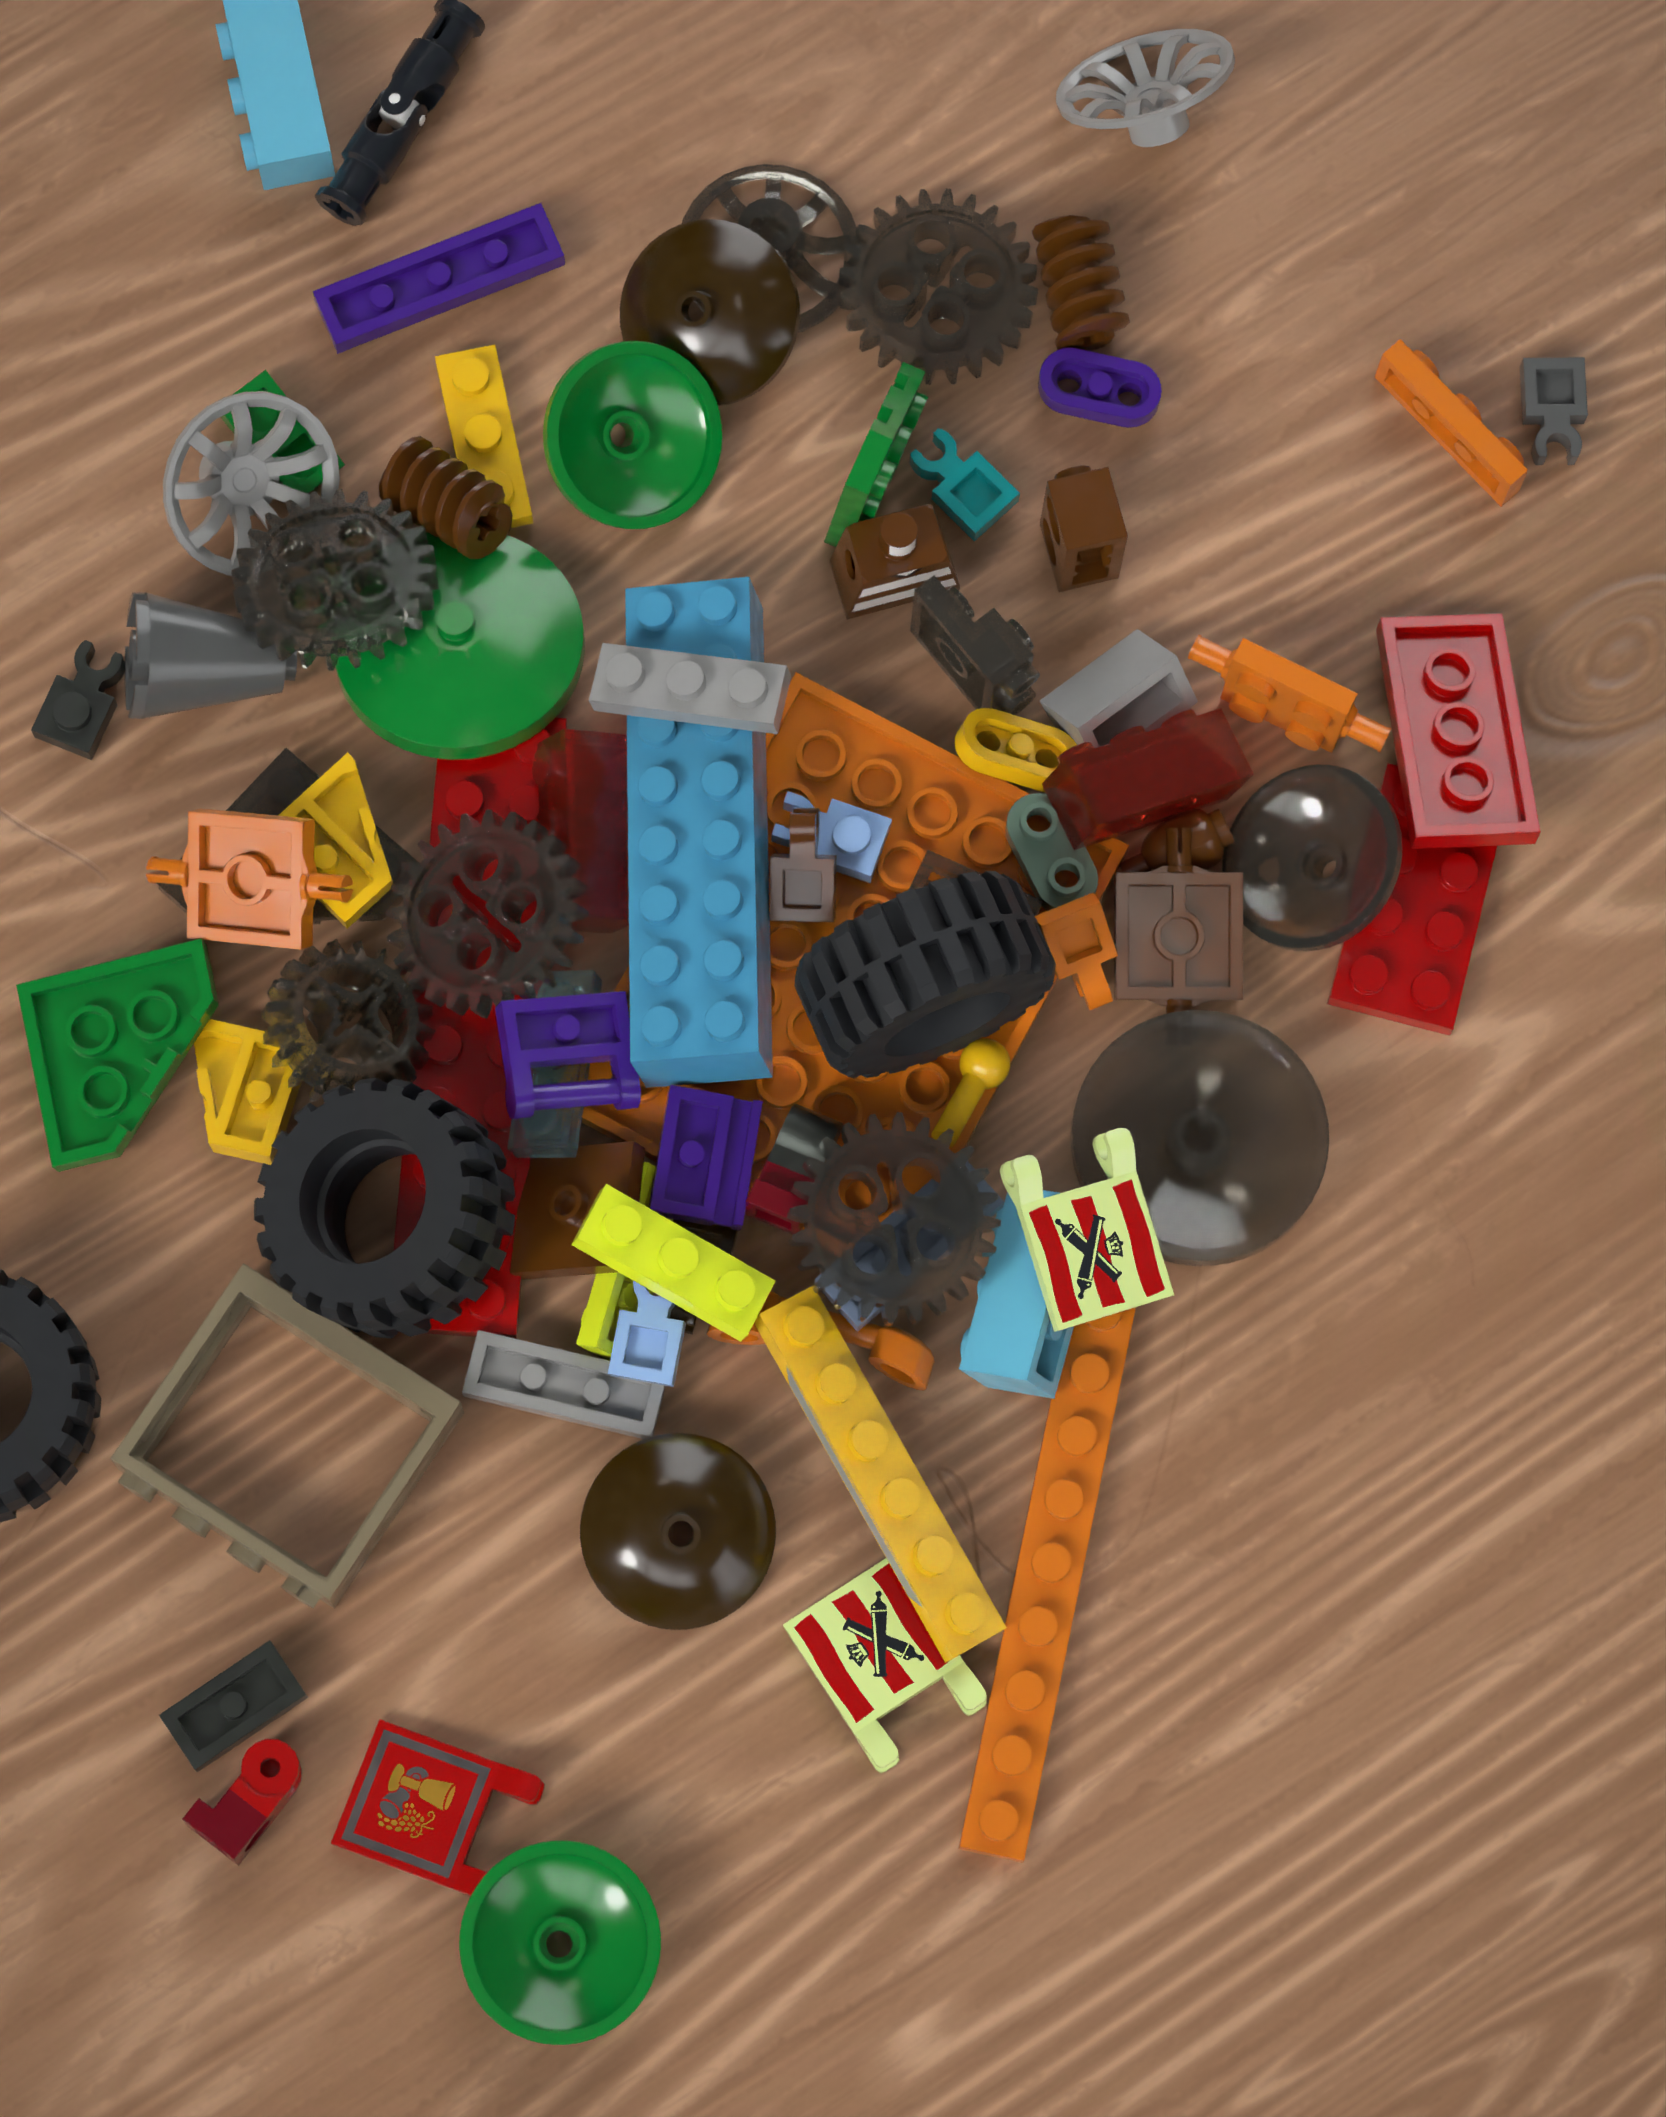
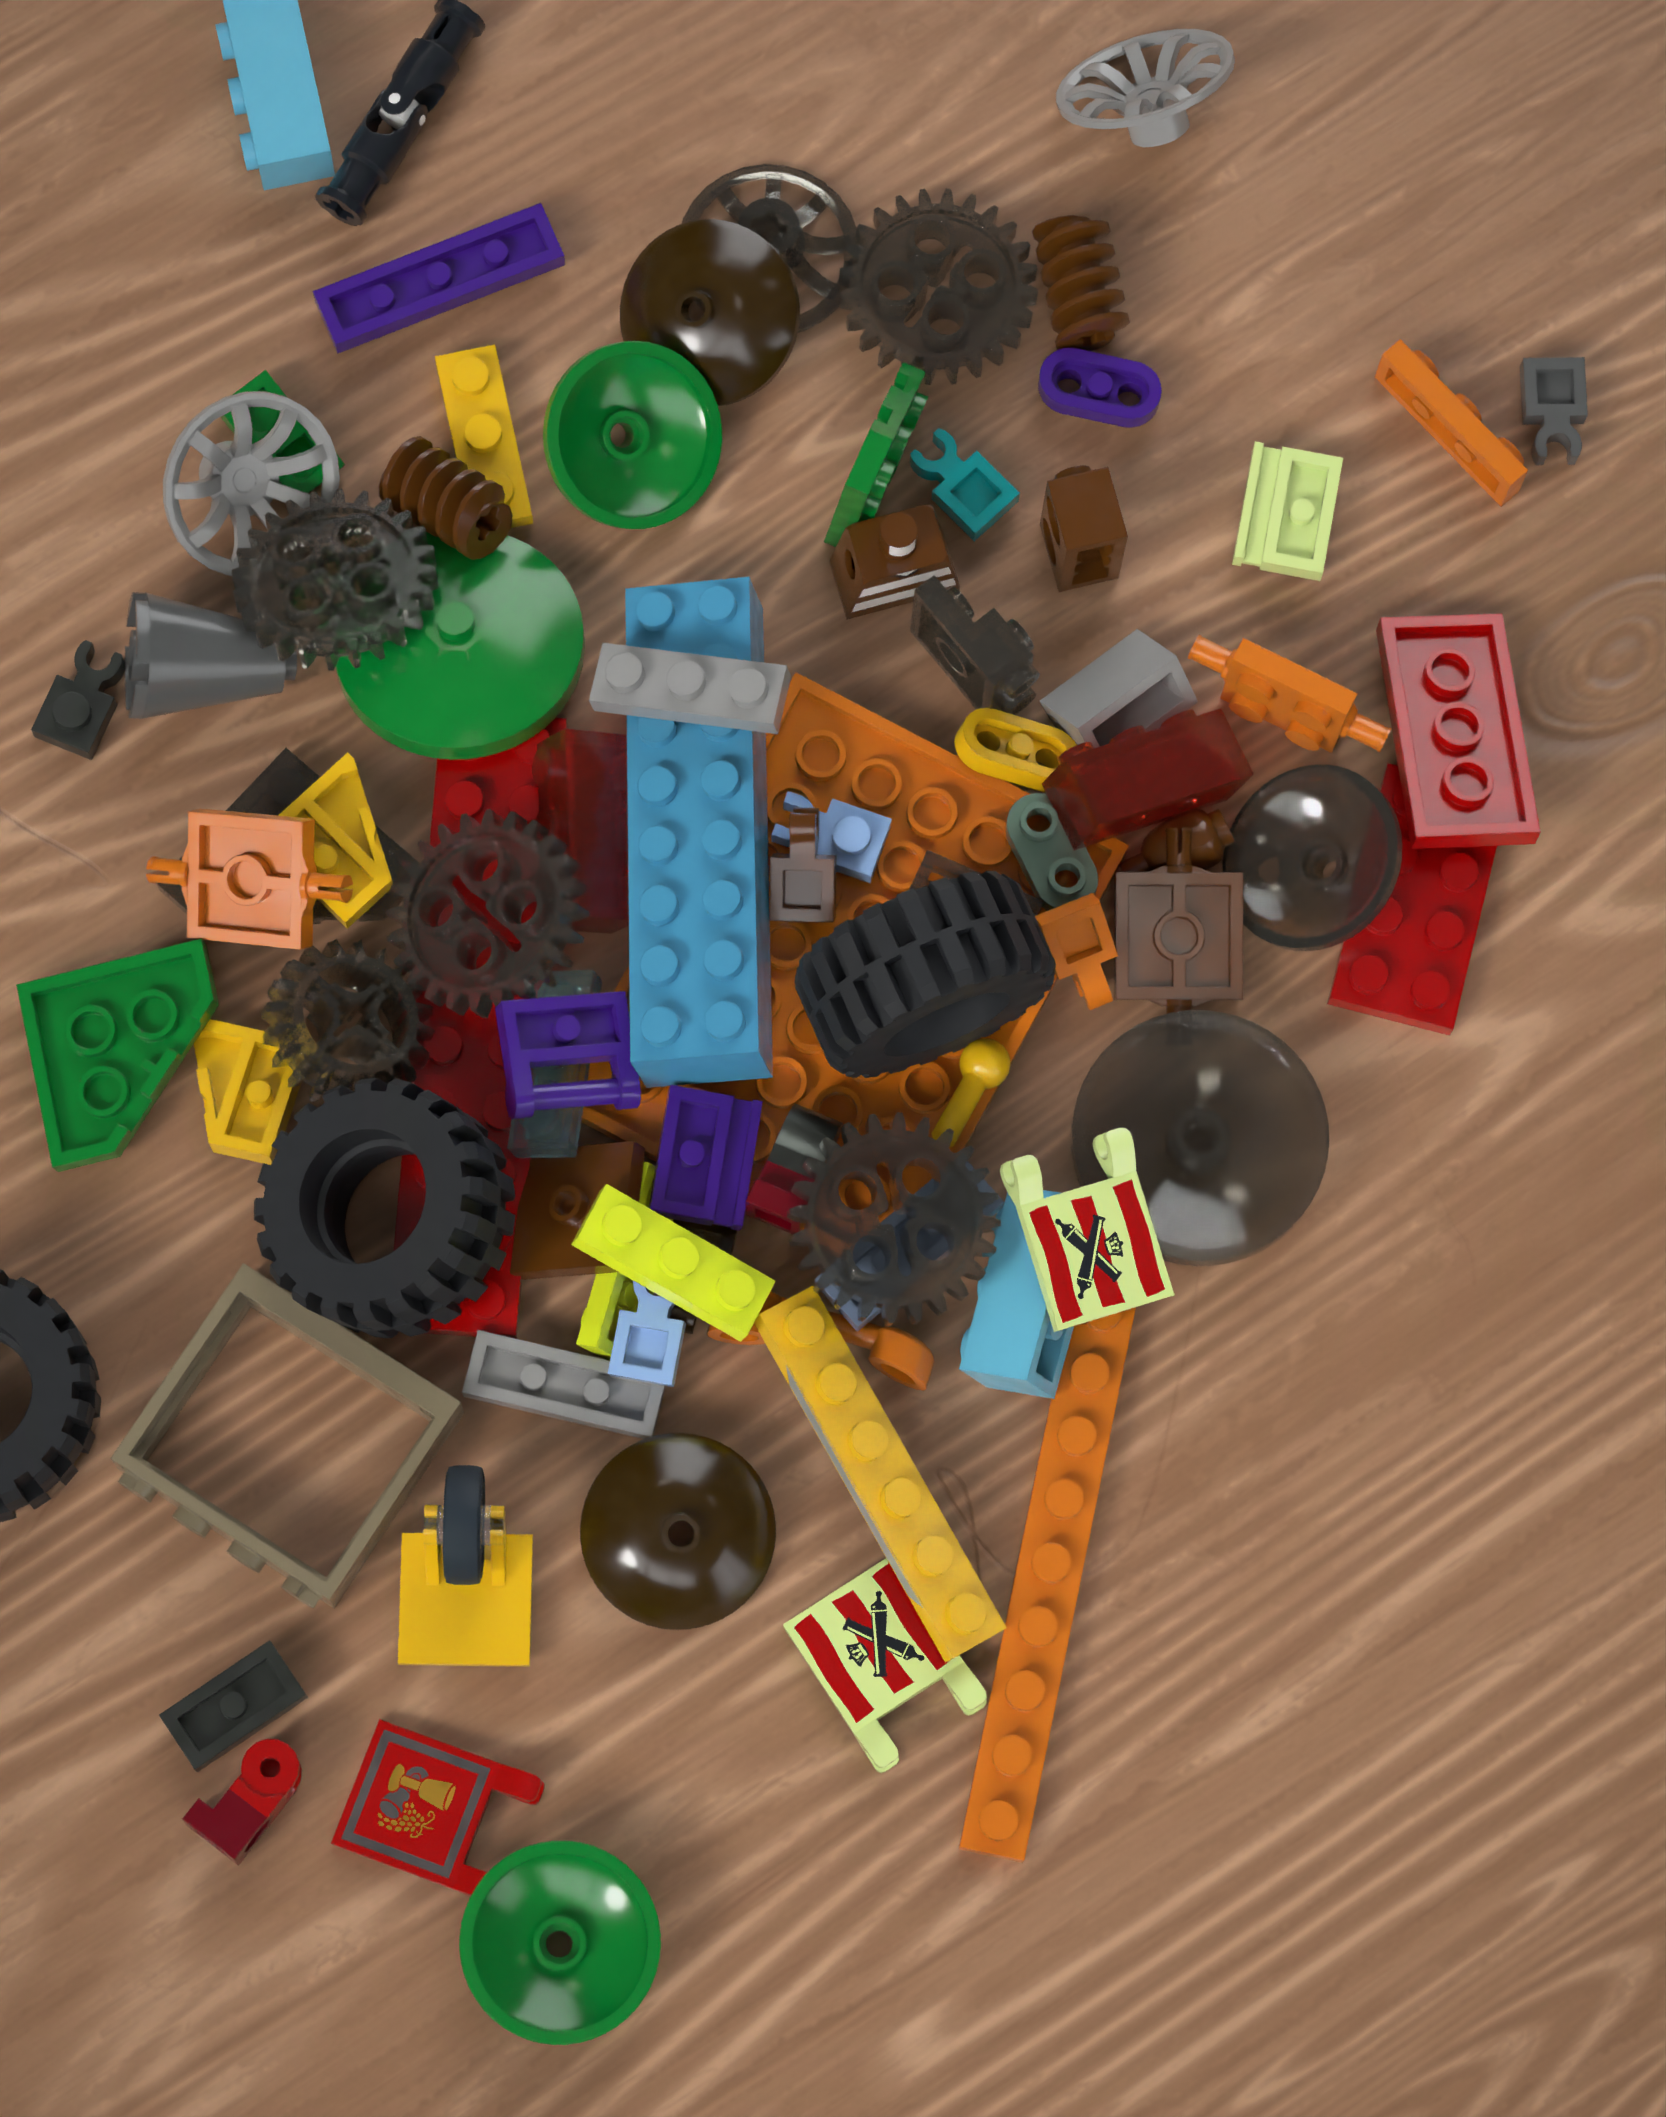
(465, 1582): none -> yellow plate
(1288, 511): none -> yellowish green plate

